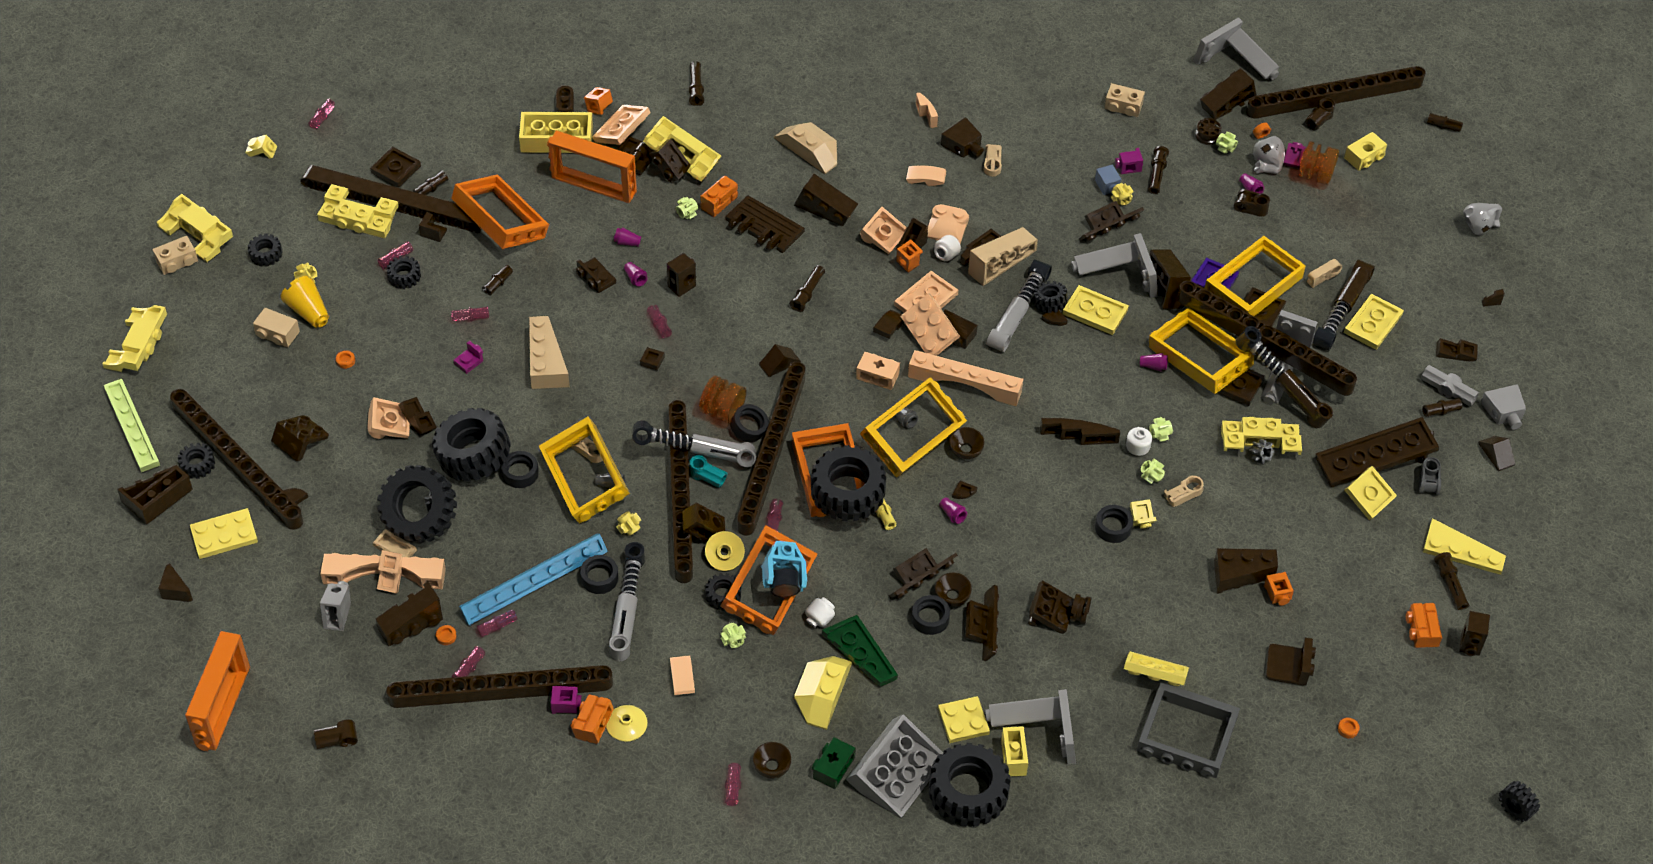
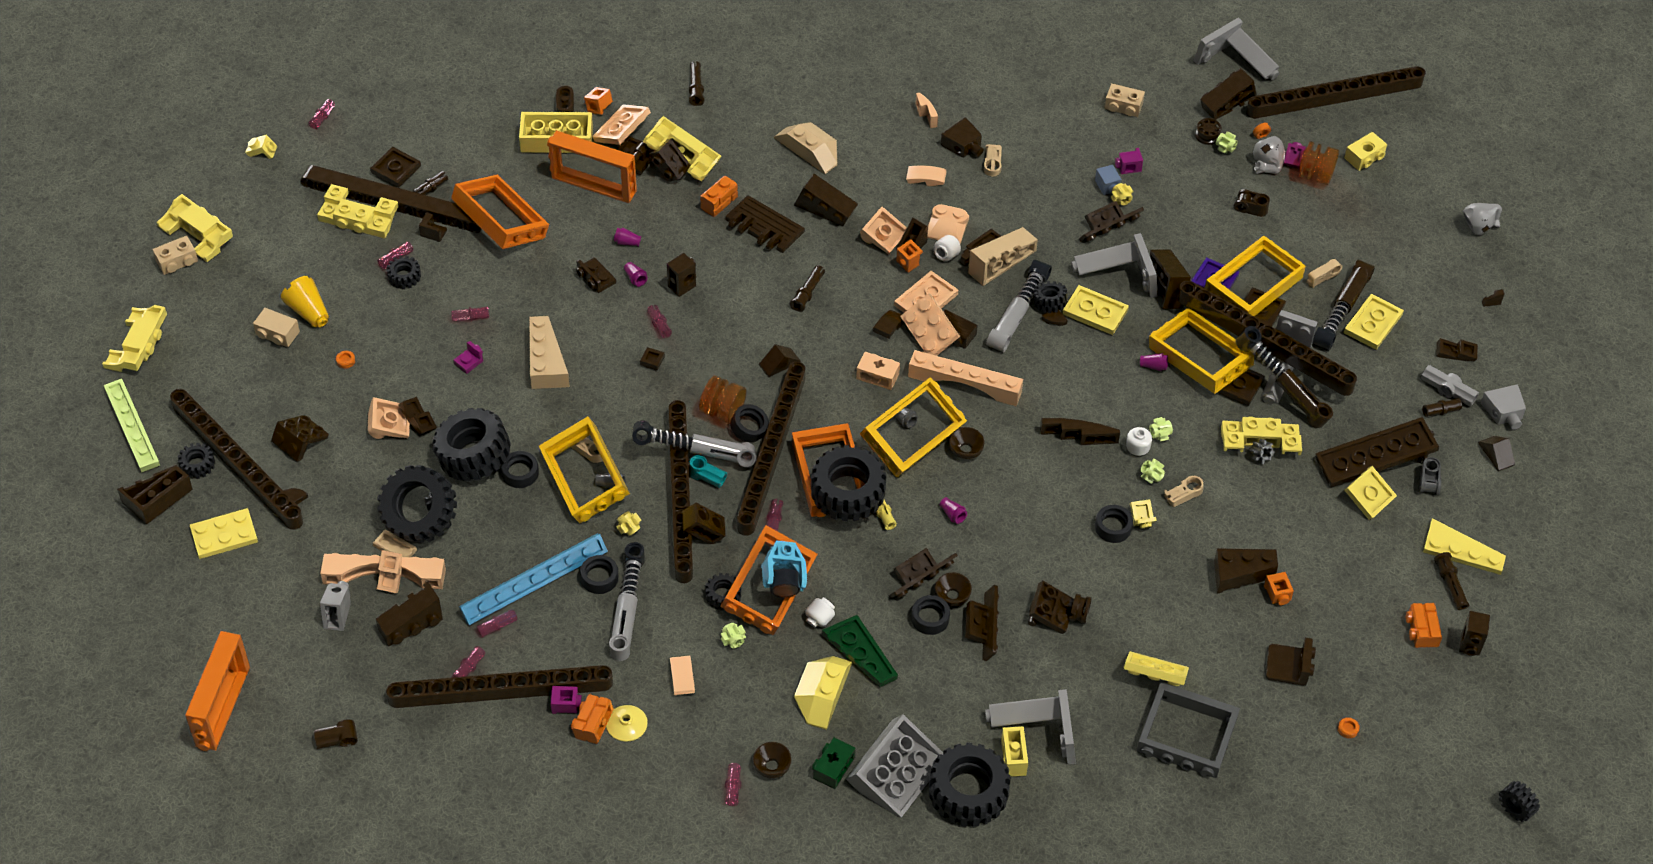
(173, 587): dark brown slope -> none
(265, 242): black tyre -> none
(305, 270): light yellow gear -> none
(446, 635): orange tile -> none
(497, 280): dark brown axle -> none
(686, 208): yellowish green gear -> none
(724, 540): light yellow dish -> none
(963, 719): light yellow plate -> none
(964, 490): dark brown tile -> none
(1159, 164): dark brown pin -> none
(1251, 183): magenta cone -> none
(1321, 114): dark brown piece -> none
(1444, 122): dark brown axle -> none

